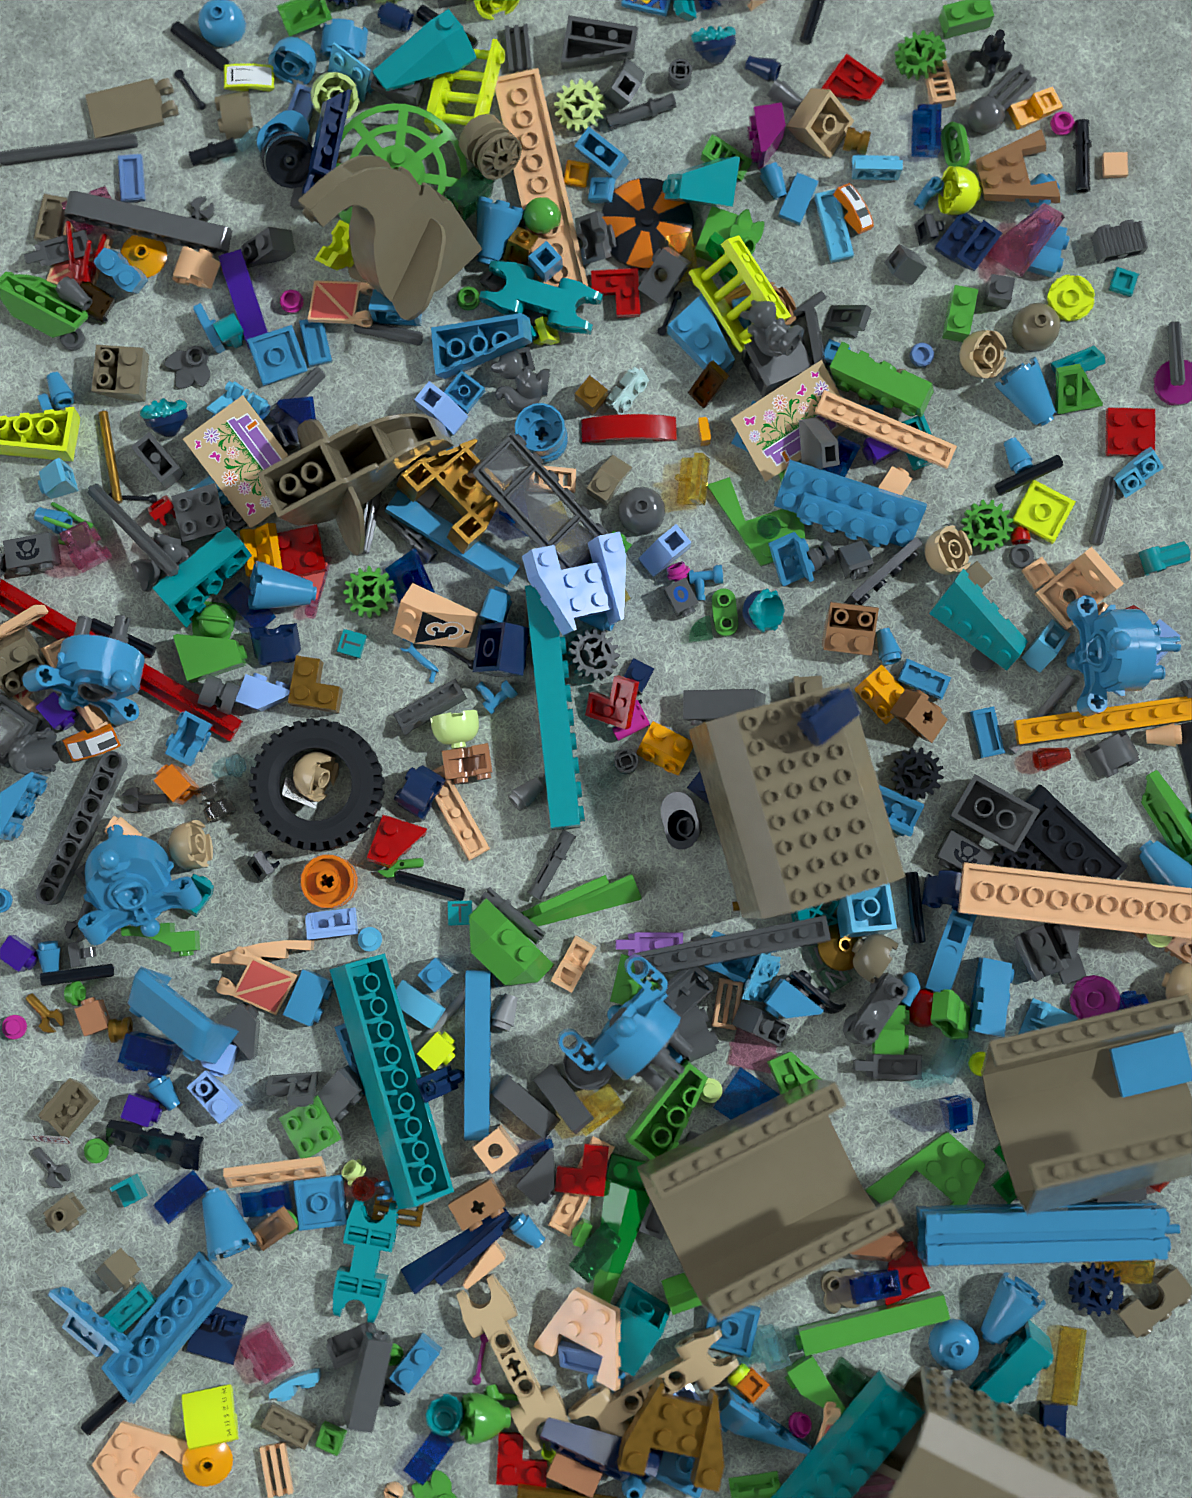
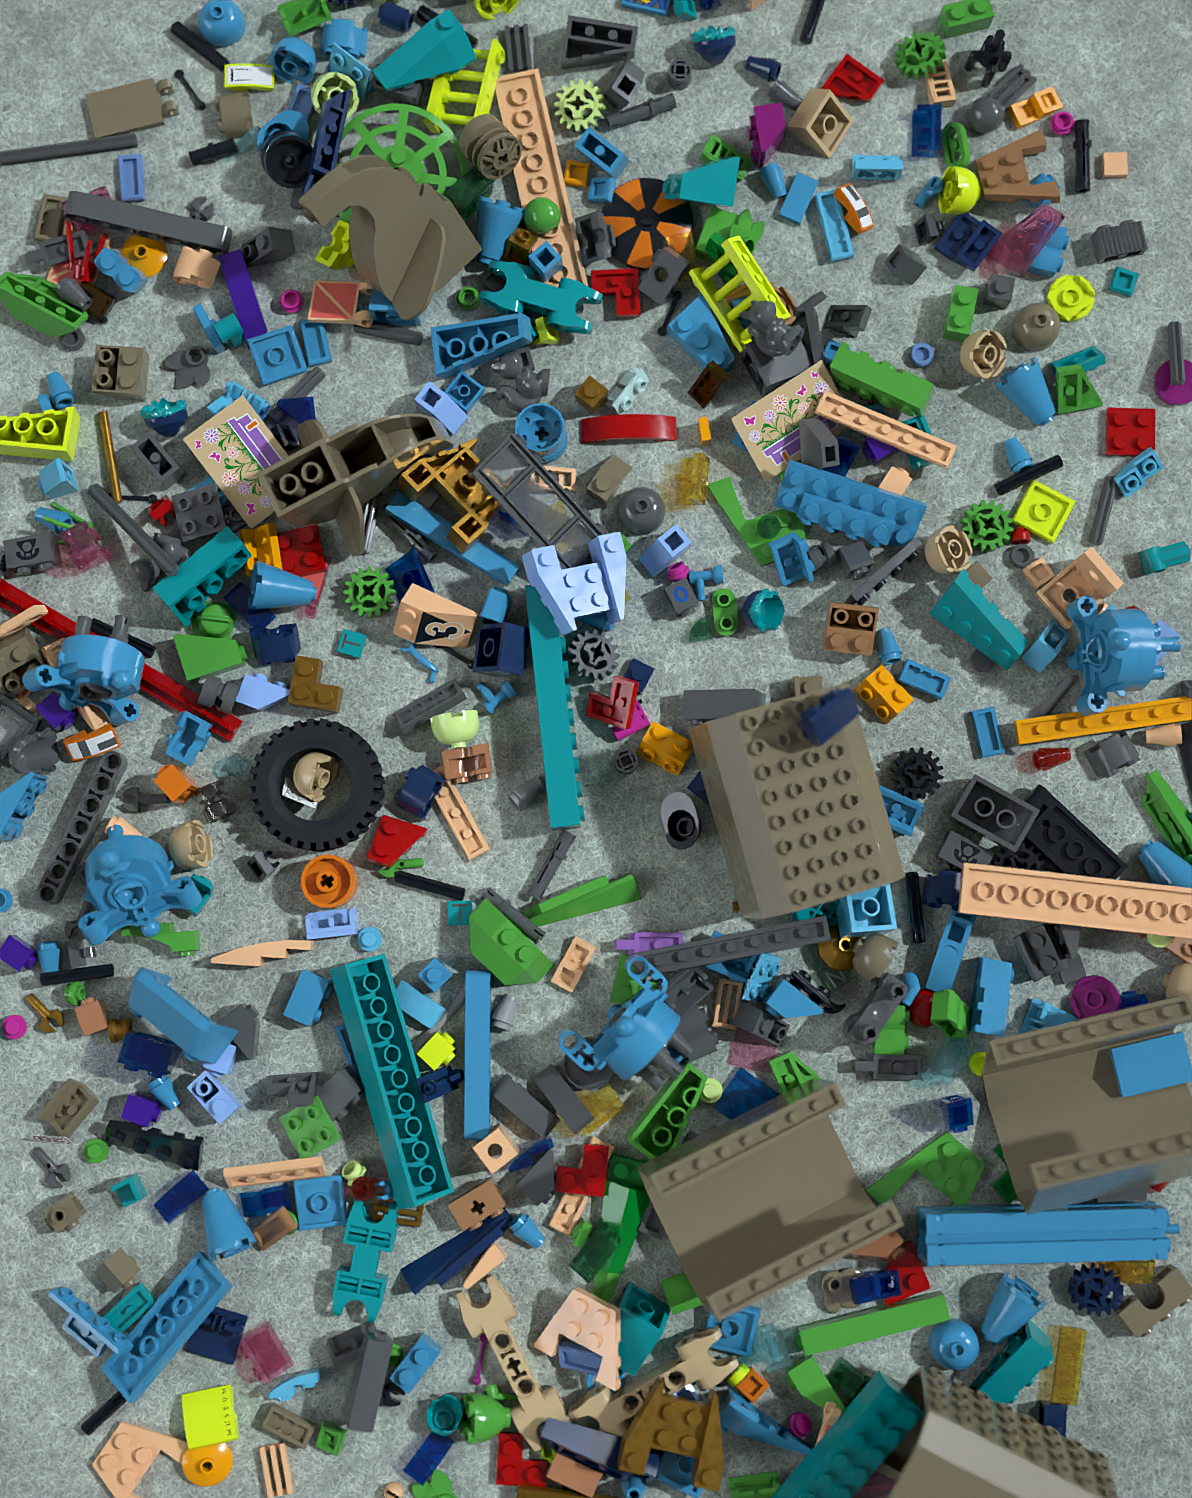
(260, 983): flag -> none
(856, 140): pearl gold wheel -> none
(919, 715): medium nougat brick -> none

